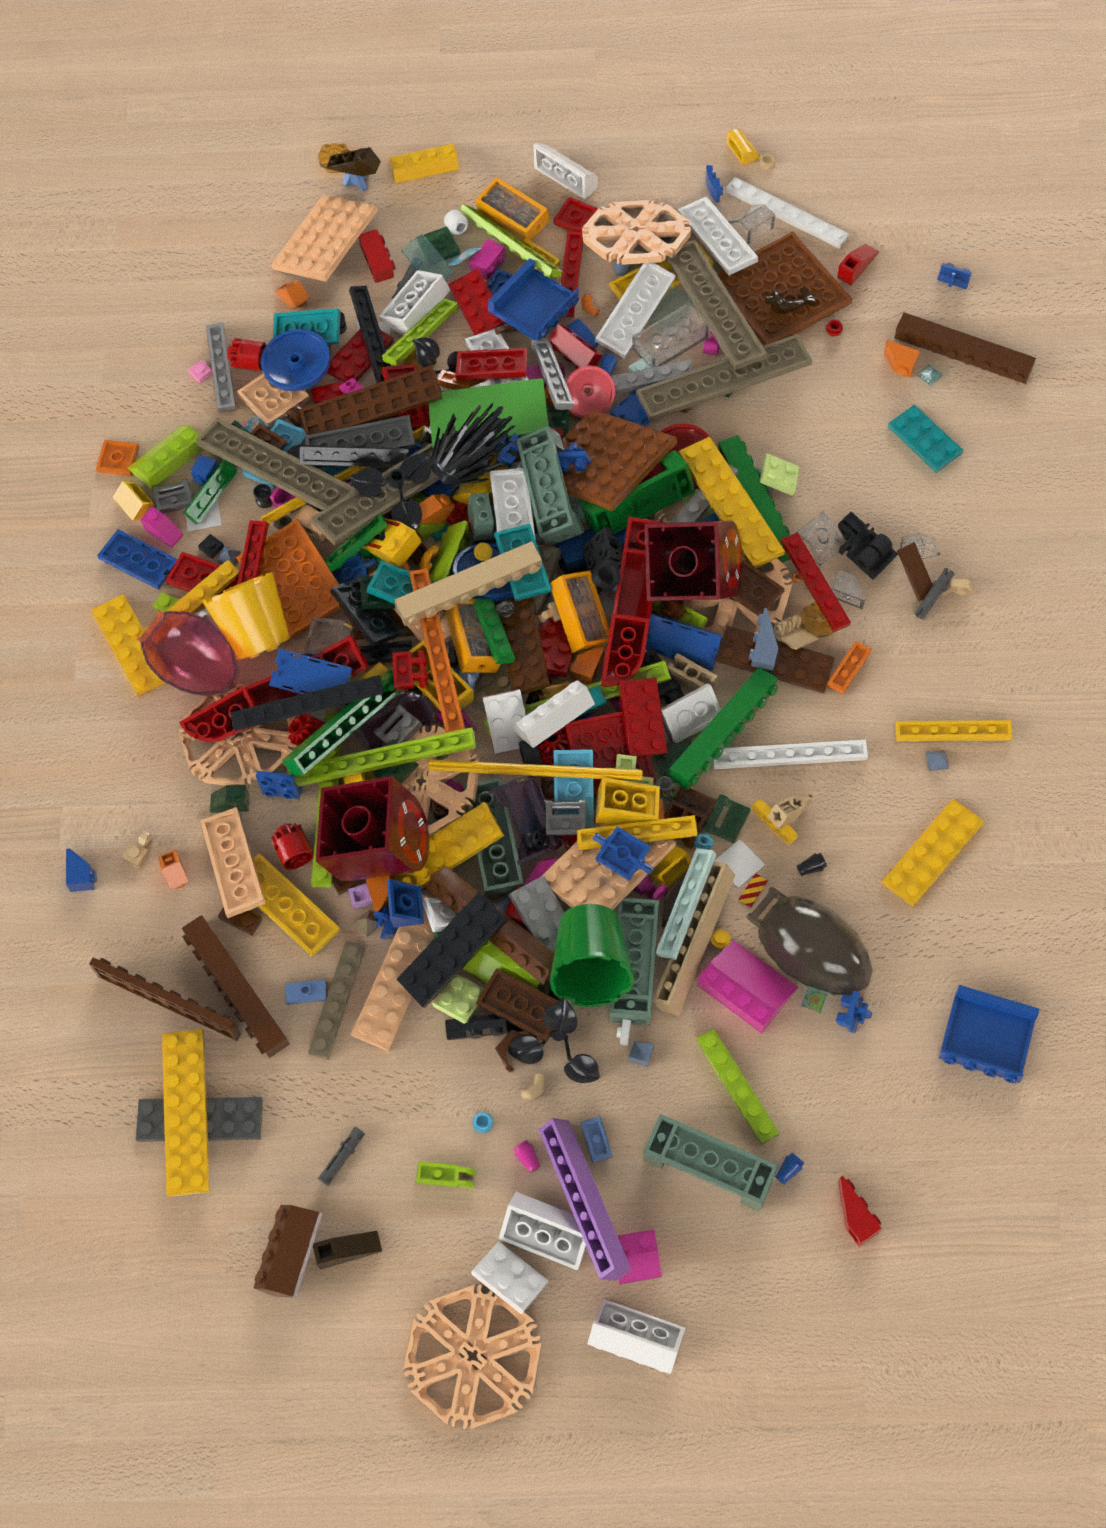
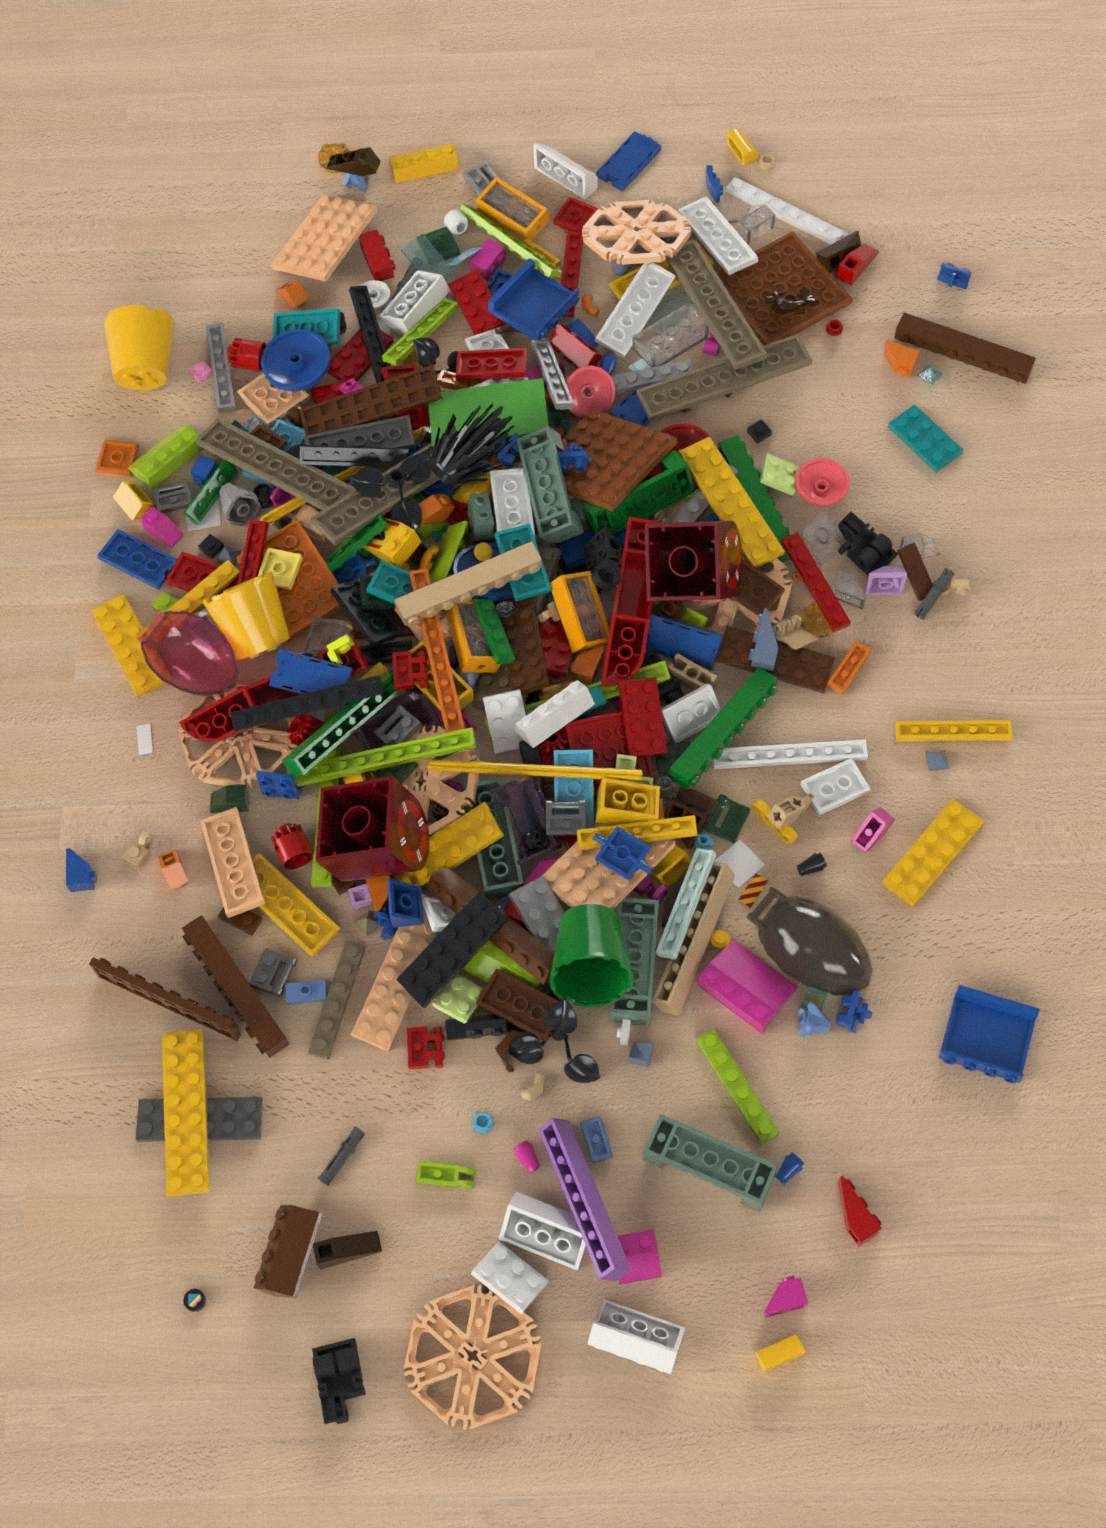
(139, 346): none -> yellow cone
(144, 739): none -> white sticker
(194, 1300): none -> black tile
(238, 504): none -> light grey cone
(267, 971): none -> flat silver plate
(283, 566): none -> light yellow plate
(338, 1378): none -> black plate
(341, 646): none -> neon yellow bracket
(378, 292): none -> white dish
(418, 1047): none -> red plate
(477, 179): none -> light grey plate
(629, 160): none -> blue piece
(759, 431): none -> black plate
(780, 1353): none -> yellow brick
(787, 1297): none -> dark pink slope
(812, 1020): none -> medium blue rock
(822, 474): none -> coral dish
(835, 253): none -> dark brown slope
(835, 786): none -> white plate
(873, 829): none -> dark pink slope
(886, 581): none -> lavender slope

